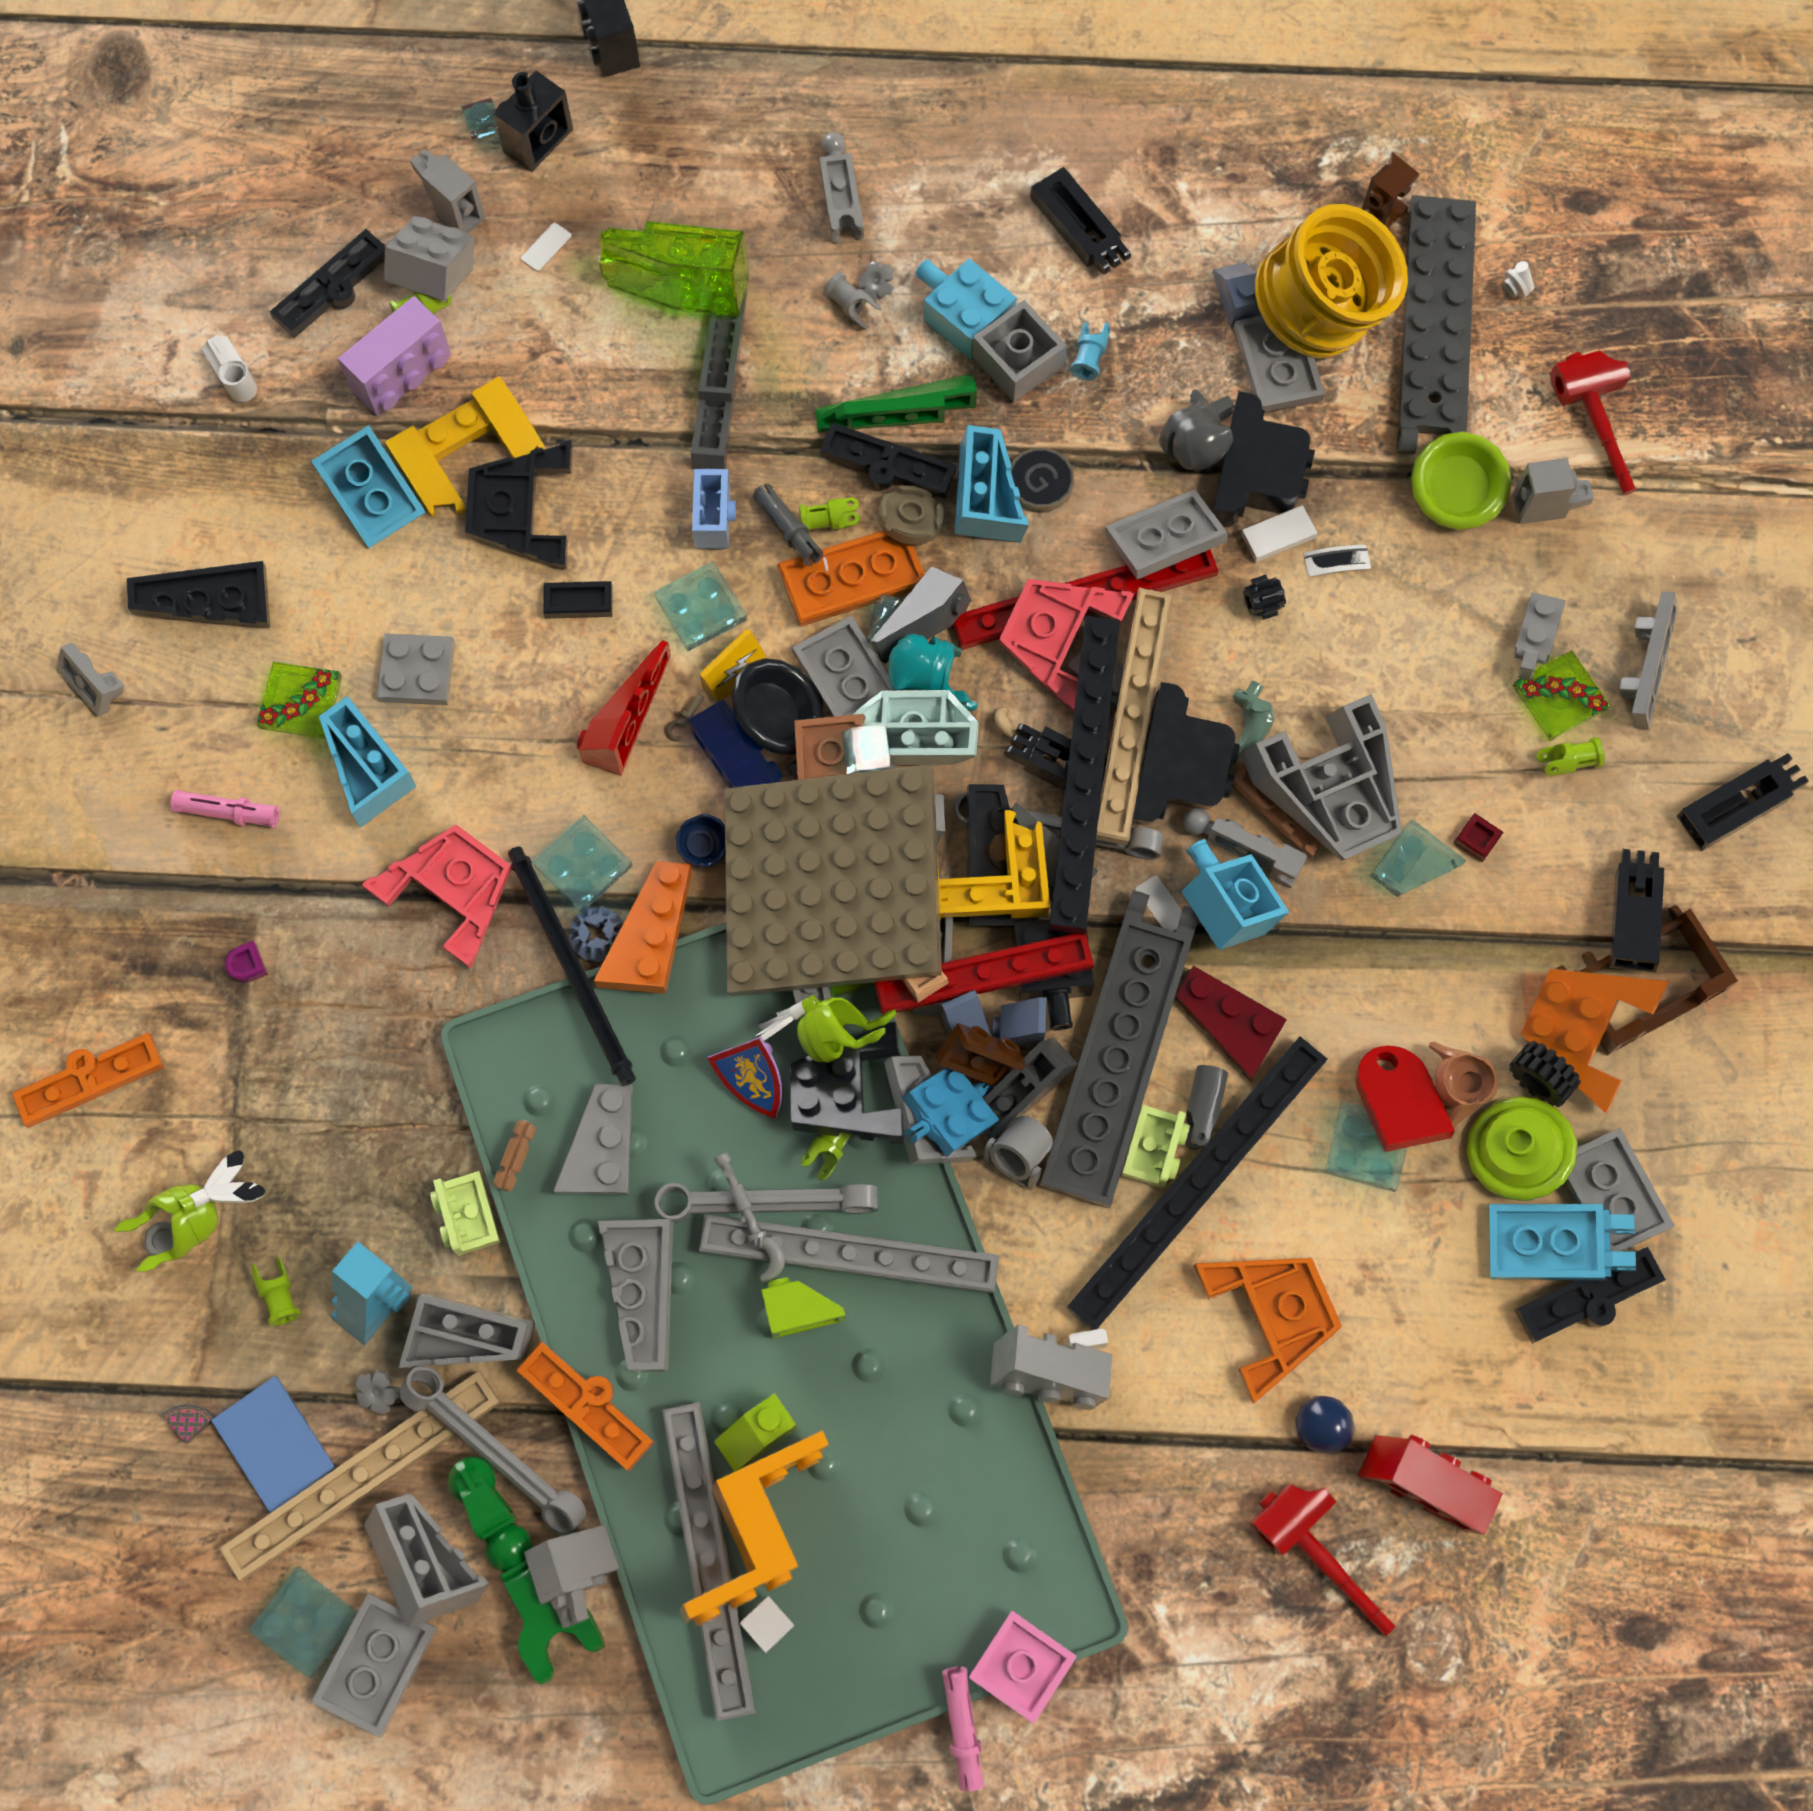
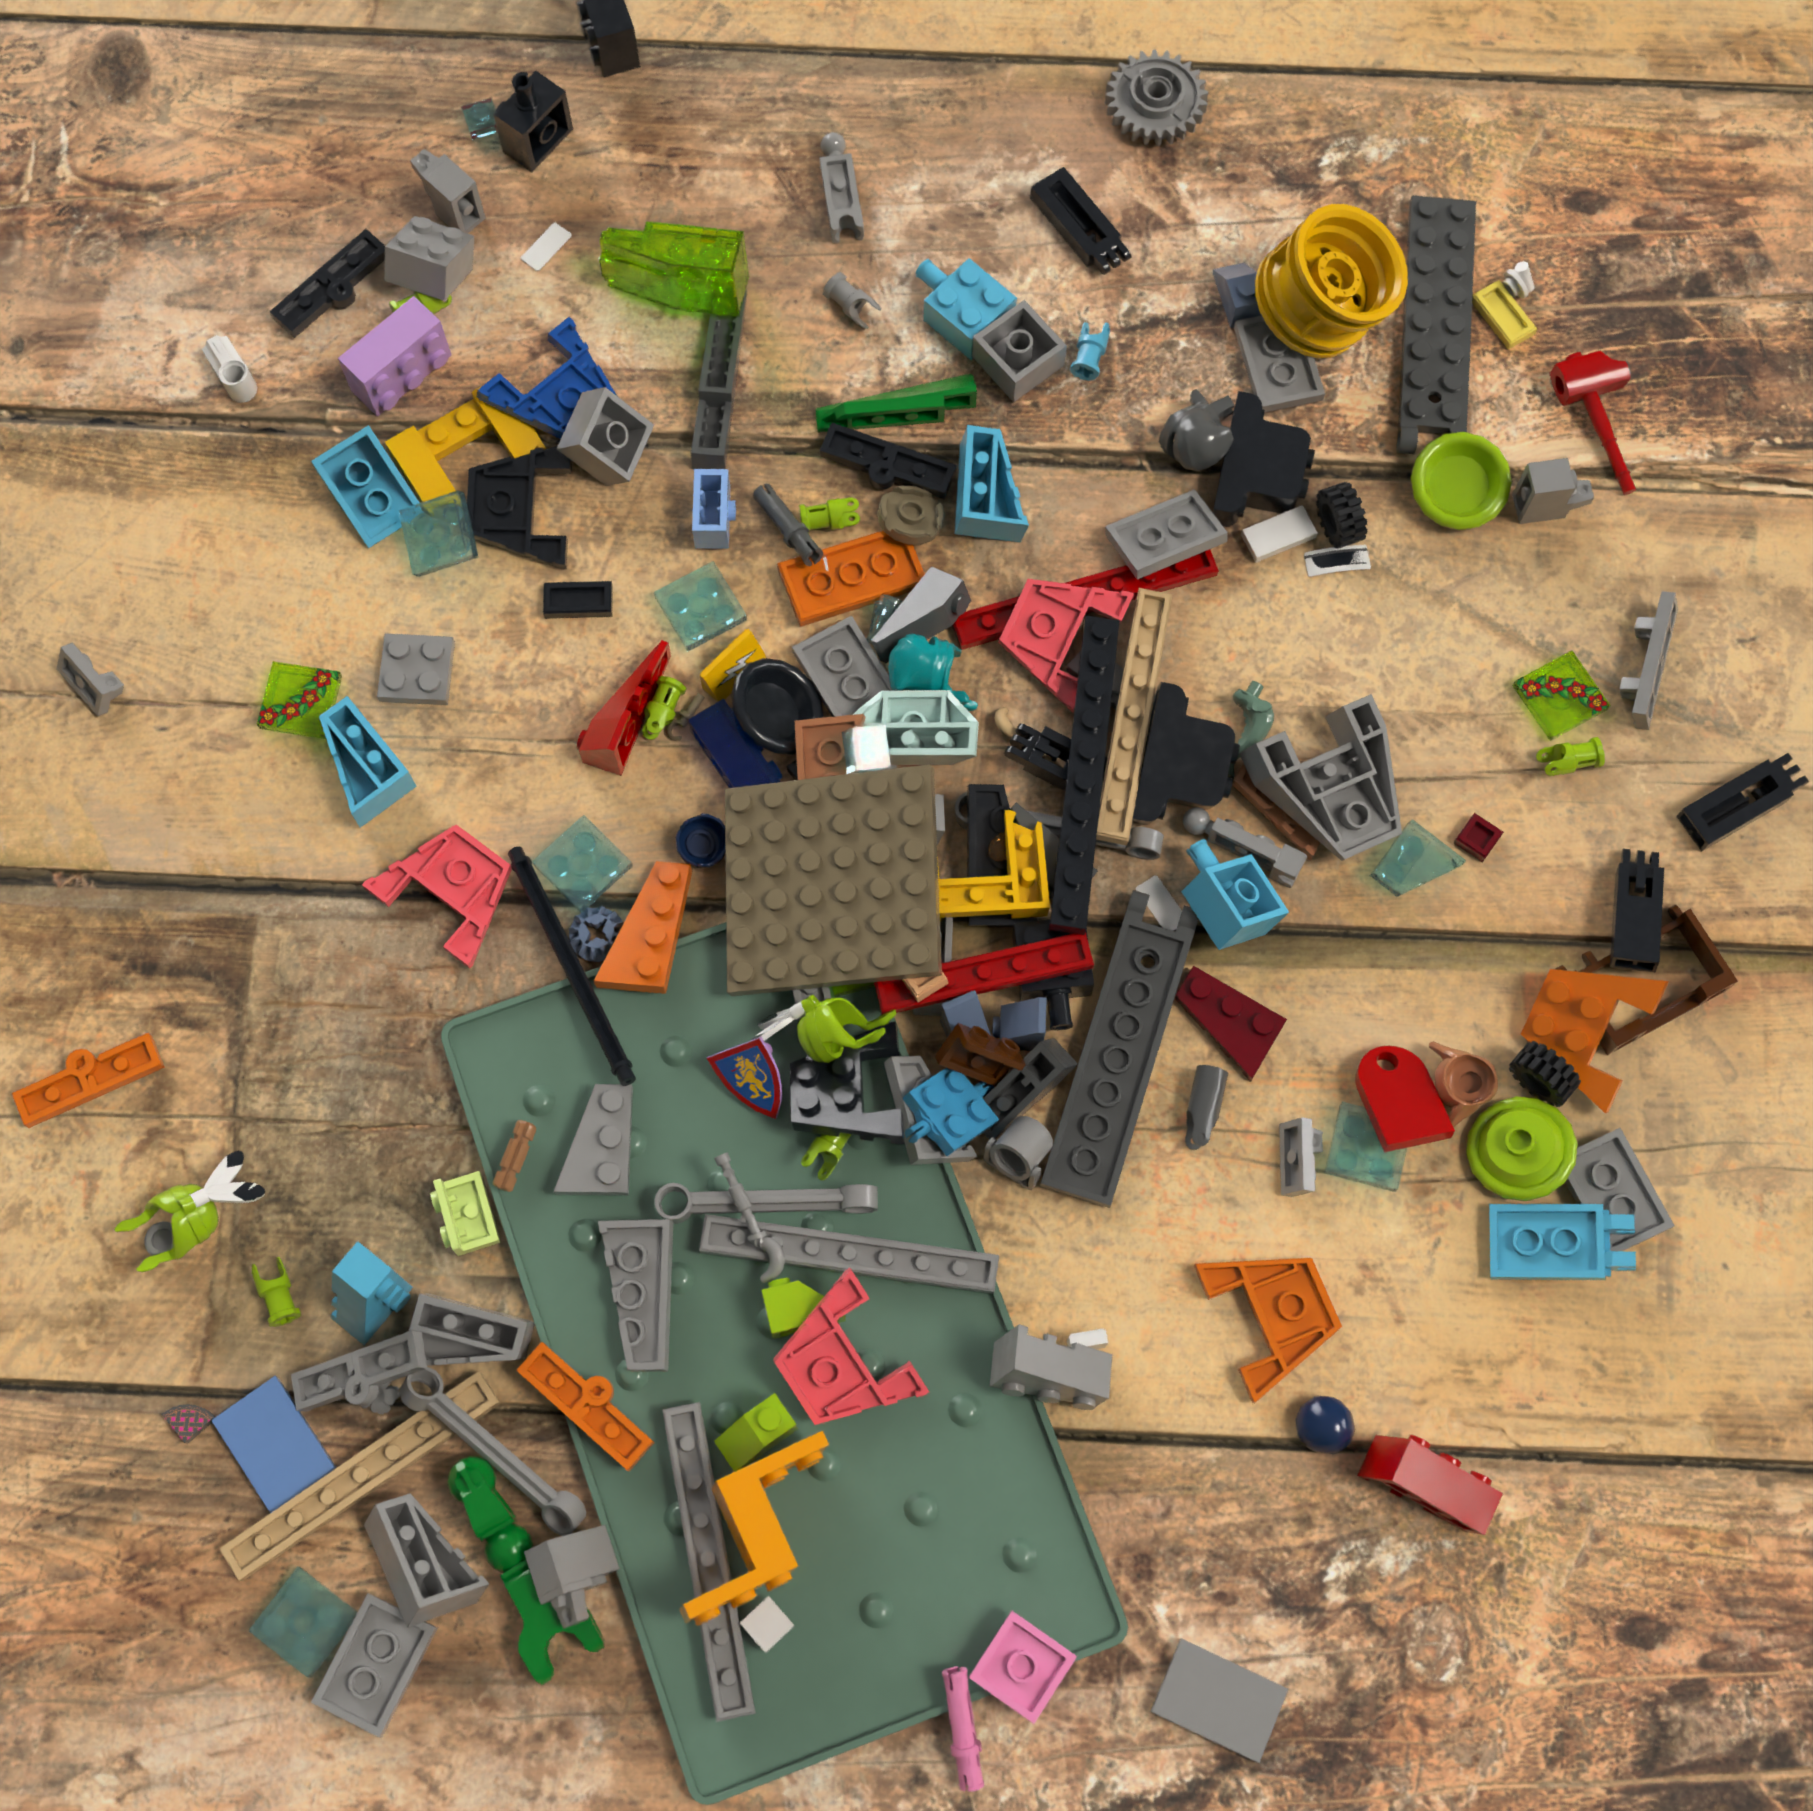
(212, 594): black wing -> none
(239, 811): bright pink pin -> none
(245, 963): magenta tile -> none
(359, 1372): none -> light grey hinge
(438, 533): none -> clear light blue plate
(555, 398): none -> blue wing
(605, 436): none -> light grey brick
(662, 713): none -> lime piece
(828, 1370): none -> coral wing
(875, 280): light grey plant -> none
(1042, 479): black tile -> none
(1154, 1146): yellowish green bracket -> none
(1178, 103): none -> light grey gear
(1196, 1184): black plate -> none
(1219, 1700): none -> light grey tile
(1264, 597): black gear -> none
(1287, 1522): red piece -> none
(1297, 1160): none -> light grey hinge
(1341, 515): none -> black tyre
(1385, 187): reddish brown window -> none
(1503, 314): none -> light yellow tile
(1538, 632): light grey hinge -> none
(1588, 1299): black hinge -> none

